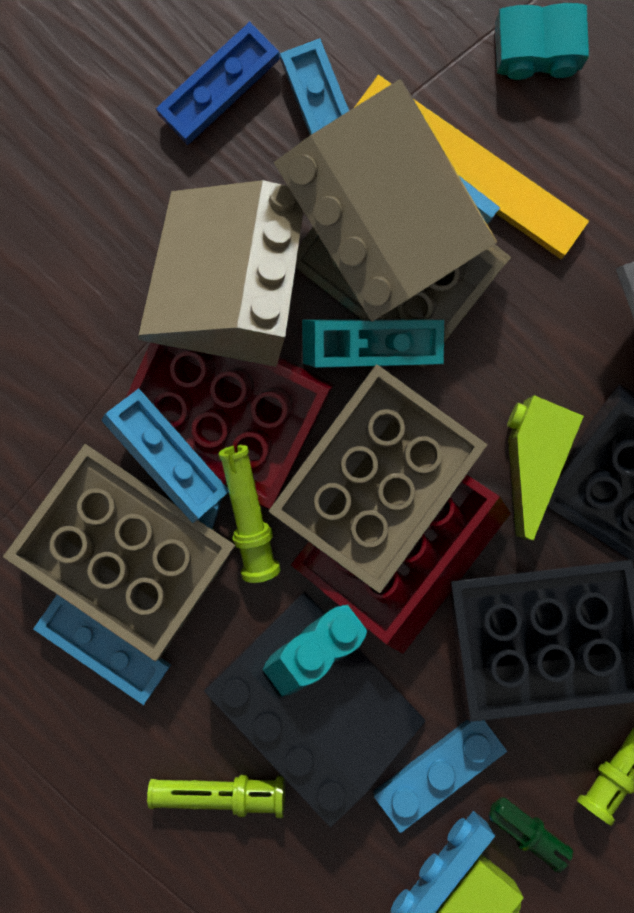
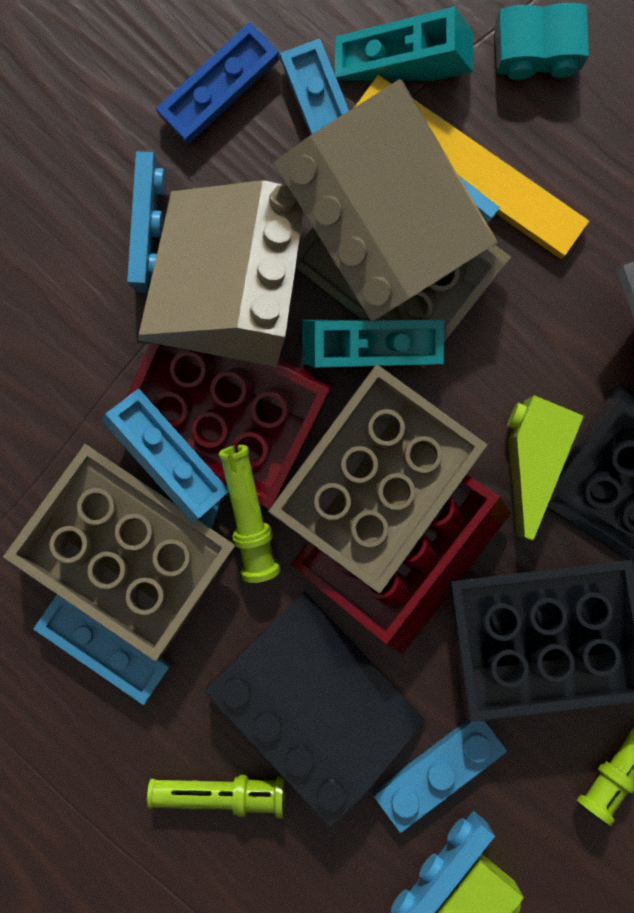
(145, 220): none -> dark azure plate
(315, 650): teal brick -> none
(407, 49): none -> teal slope
(530, 834): dark green axle -> none

